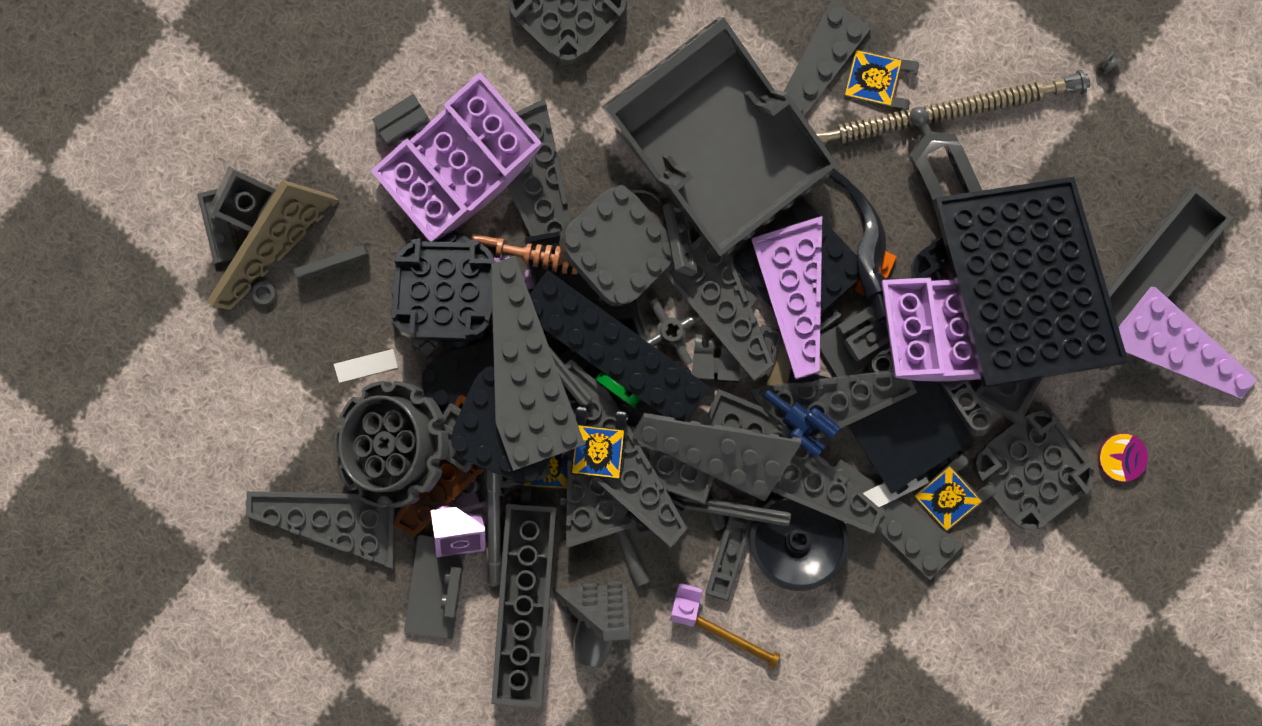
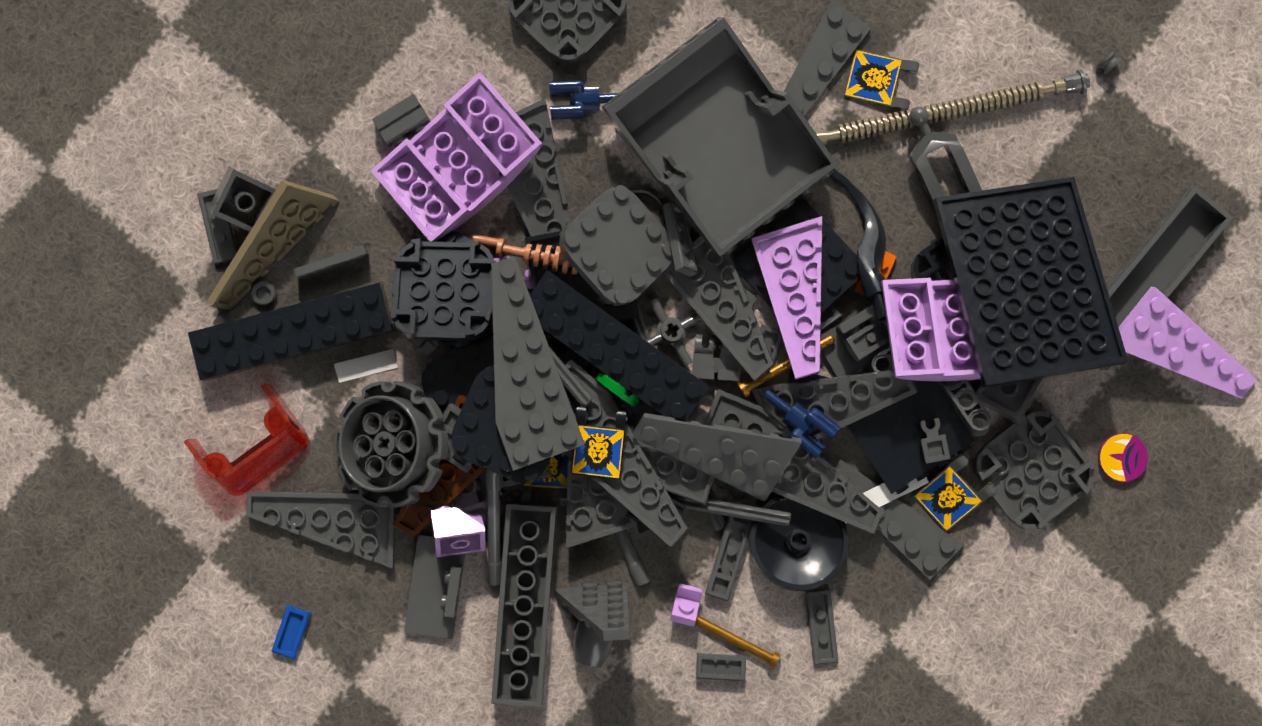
(283, 444): none -> clear red windscreen
(291, 332): none -> black brick
(291, 631): none -> blue tile
(581, 99): none -> dark blue plant
(720, 666): none -> dark grey plate
(777, 369): none -> pearl gold bar
(821, 626): none -> dark grey tile
(934, 446): none -> dark grey plate

